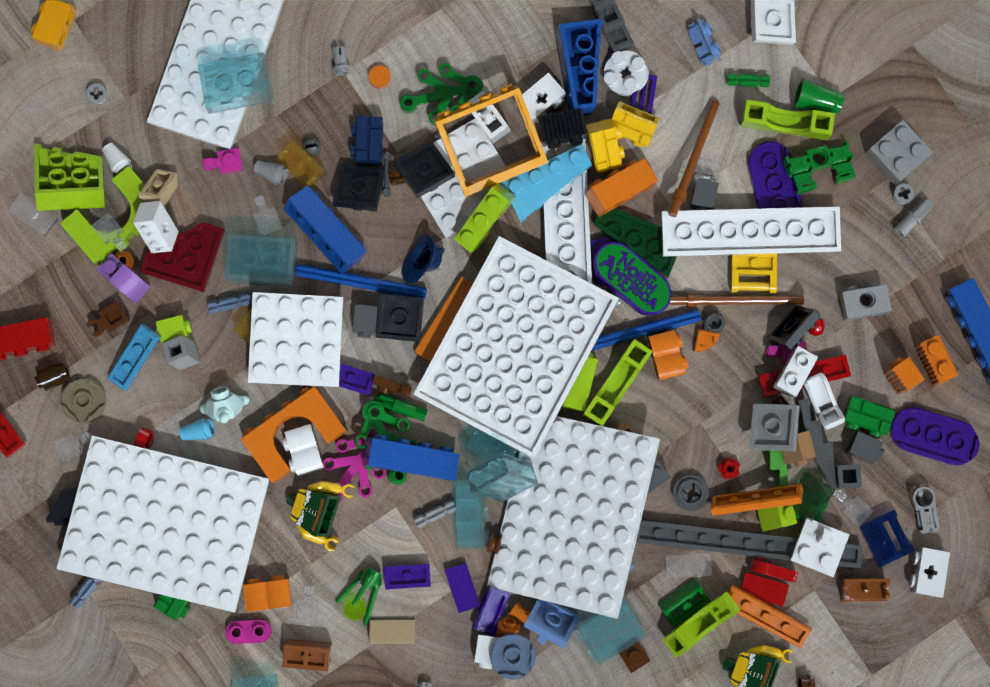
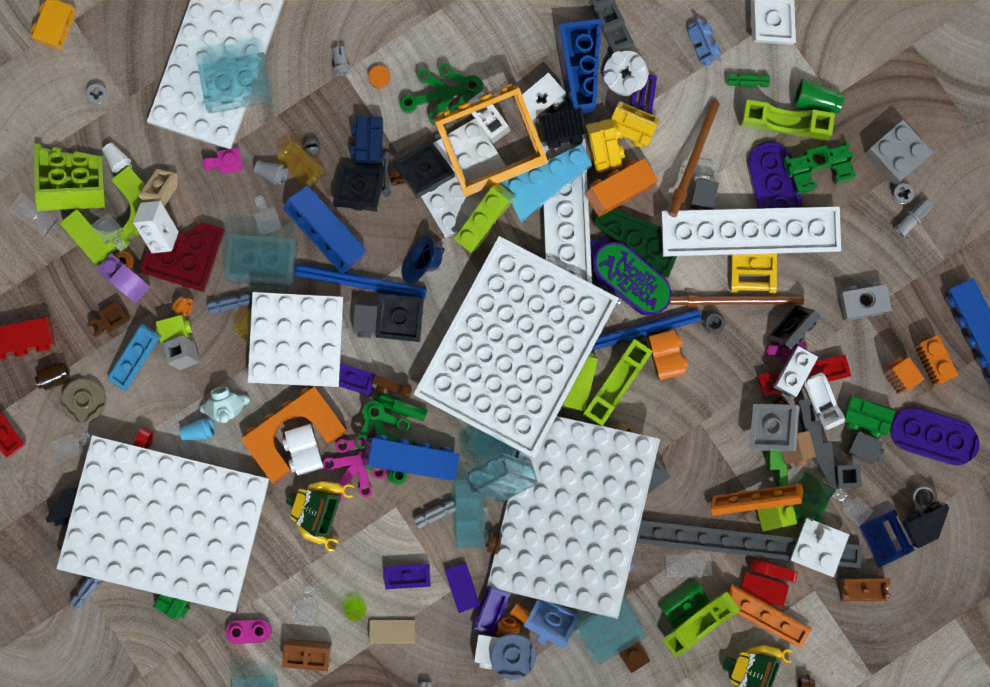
(183, 306): none -> orange plate
(268, 594): orange brick -> none
(369, 579): green plant -> none
(442, 322): orange tile -> none
(700, 487): dark grey gear -> none
(705, 340): orange tile -> none
(728, 474): red plate -> none
(818, 328): red hinge -> none
(926, 525): none -> black slope
(935, 561): white brick -> none

